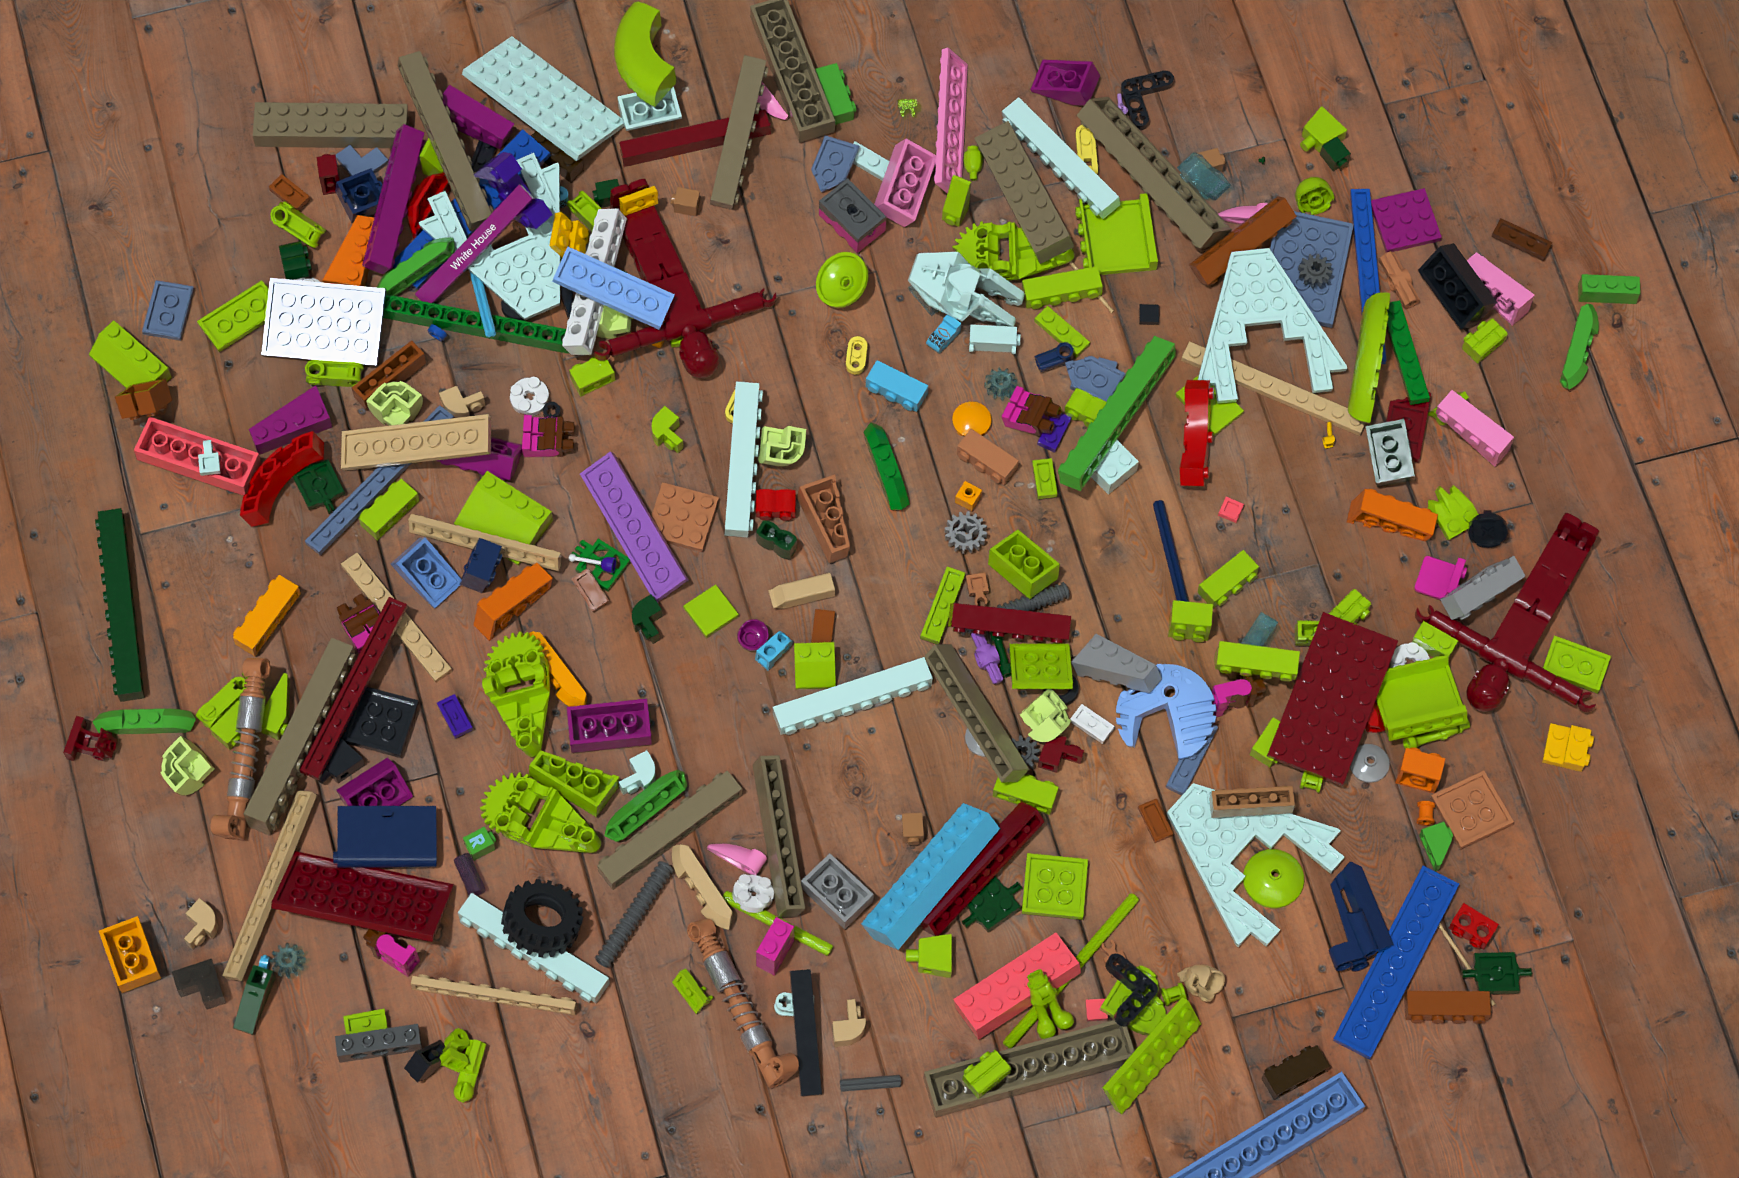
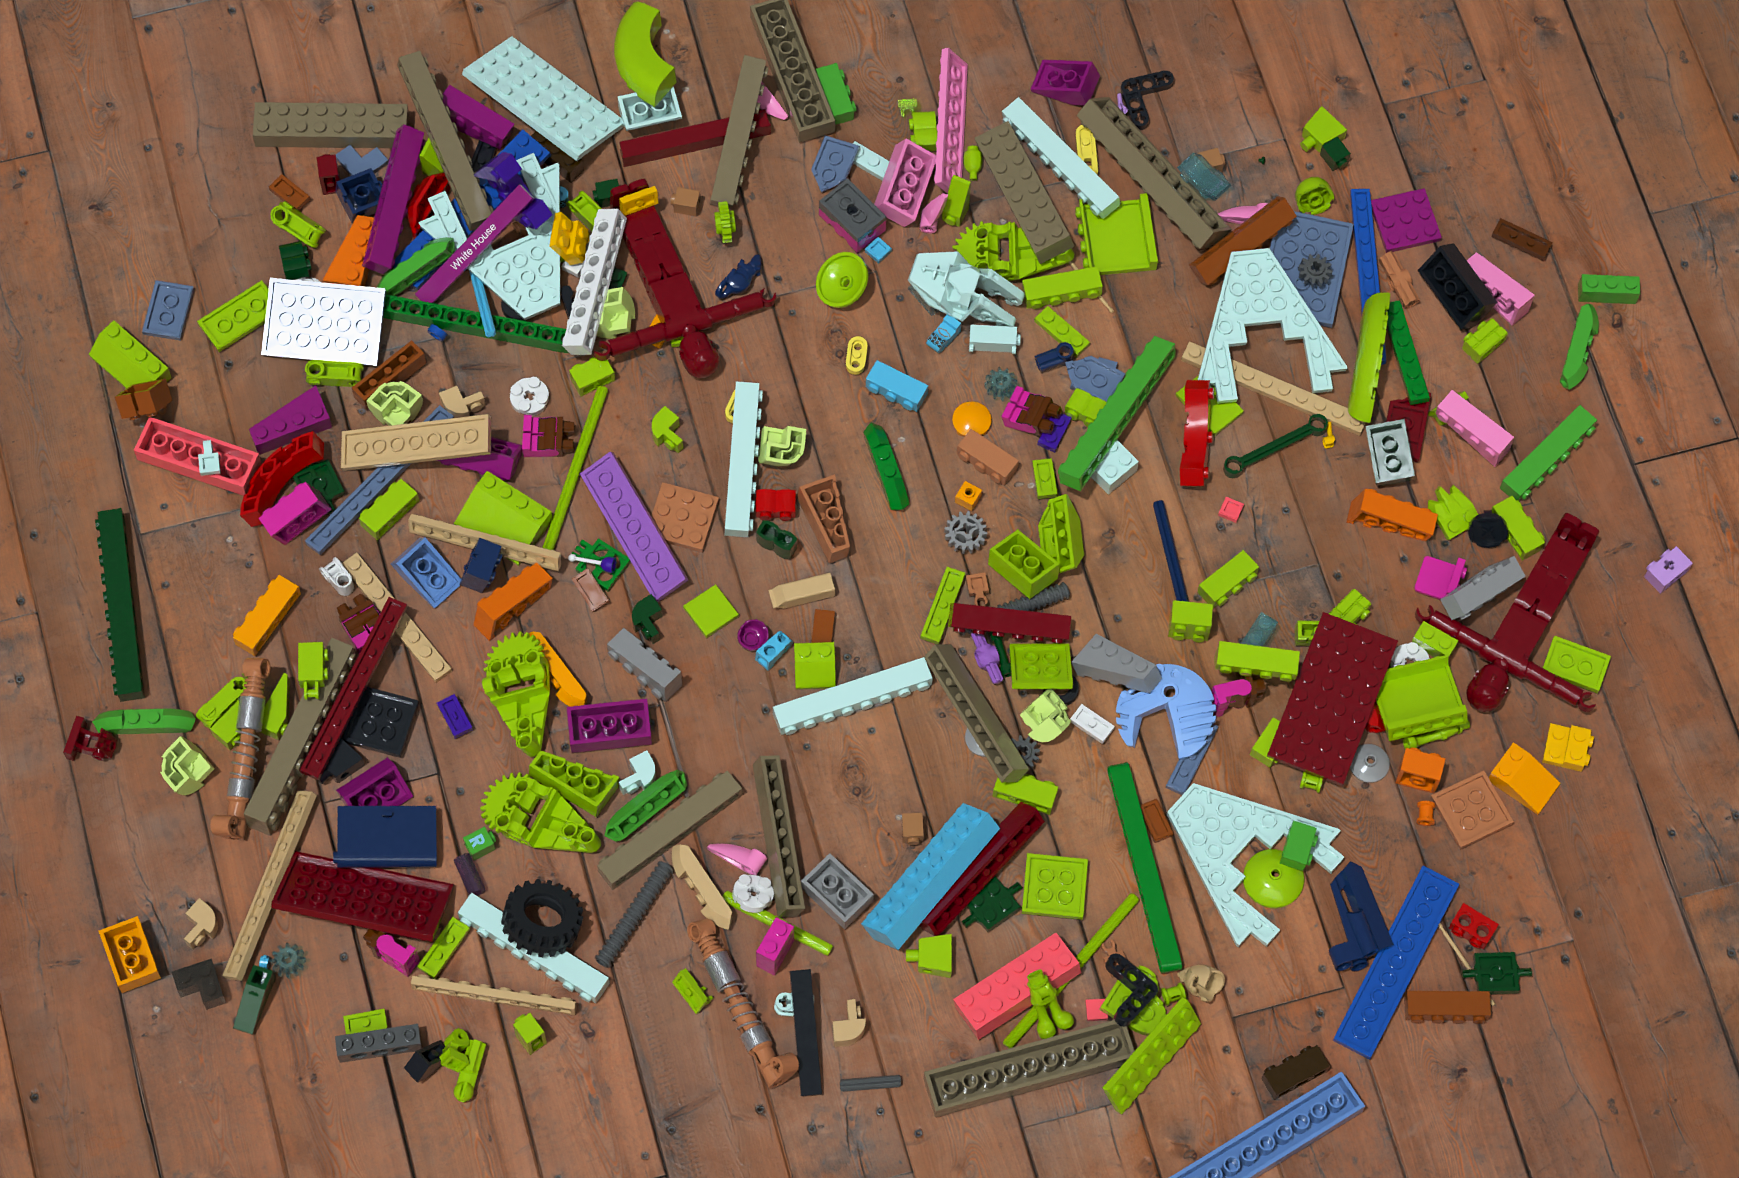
(294, 513): none -> dark pink brick
(312, 667): none -> lime brick
(335, 575): none -> white piece
(443, 948): none -> lime plate
(529, 1033): none -> lime brick
(553, 405): black bush -> none
(575, 468): none -> lime axle
(613, 288): light blue plate -> none
(645, 665): none -> light grey wedge
(725, 222): none -> lime gear
(739, 280): none -> dark blue animal
(878, 250): none -> medium azure tile
(924, 129): none -> lime brick
(931, 214): none -> bright pink piece
(986, 1073): lime brick -> none
(1055, 751): dark red brick -> none
(1061, 533): none -> lime wedge
(1144, 868): none -> green beam
(1149, 314): black tile -> none
(1251, 801): medium nougat brick -> none
(1275, 446): none -> dark green piece
(1298, 846): none -> bright green brick
(1436, 842): bright green slope -> none
(1521, 529): none -> lime brick
(1524, 779): none -> light orange slope
(1548, 454): none -> bright green brick
(1677, 566): none -> lavender brick

